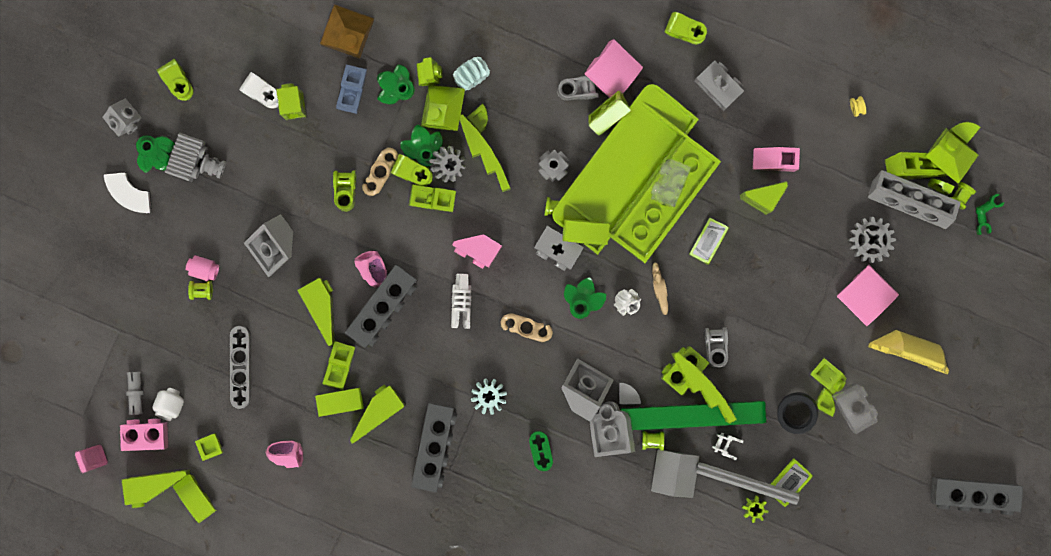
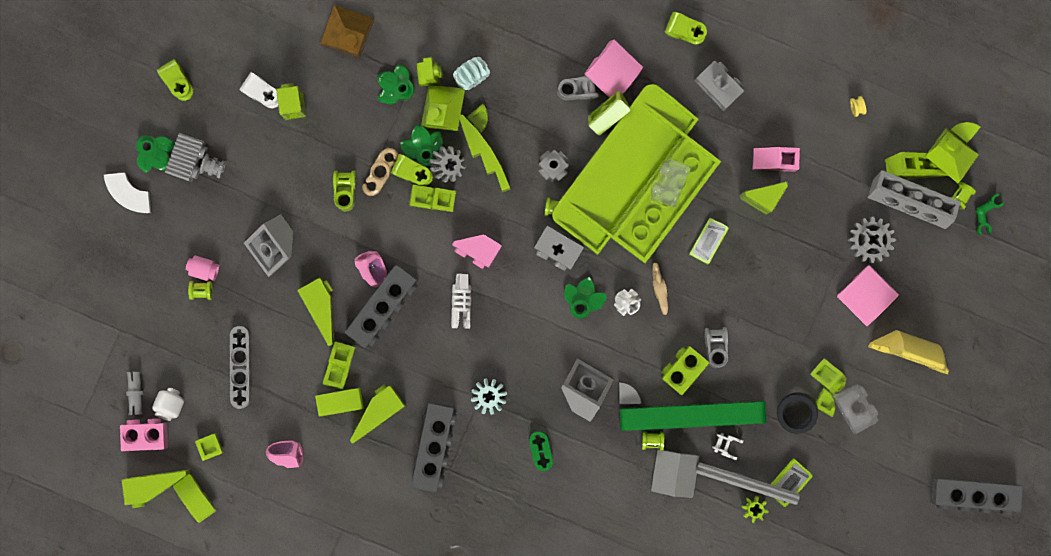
(91, 458): bright pink slope -> none
(122, 117): light grey brick -> none
(351, 89): sand blue slope -> none
(536, 327): tan piece -> none
(586, 232): lime slope -> none
(611, 431): light grey plate -> none
(698, 381): lime slope -> none
(941, 186): lime tile -> none

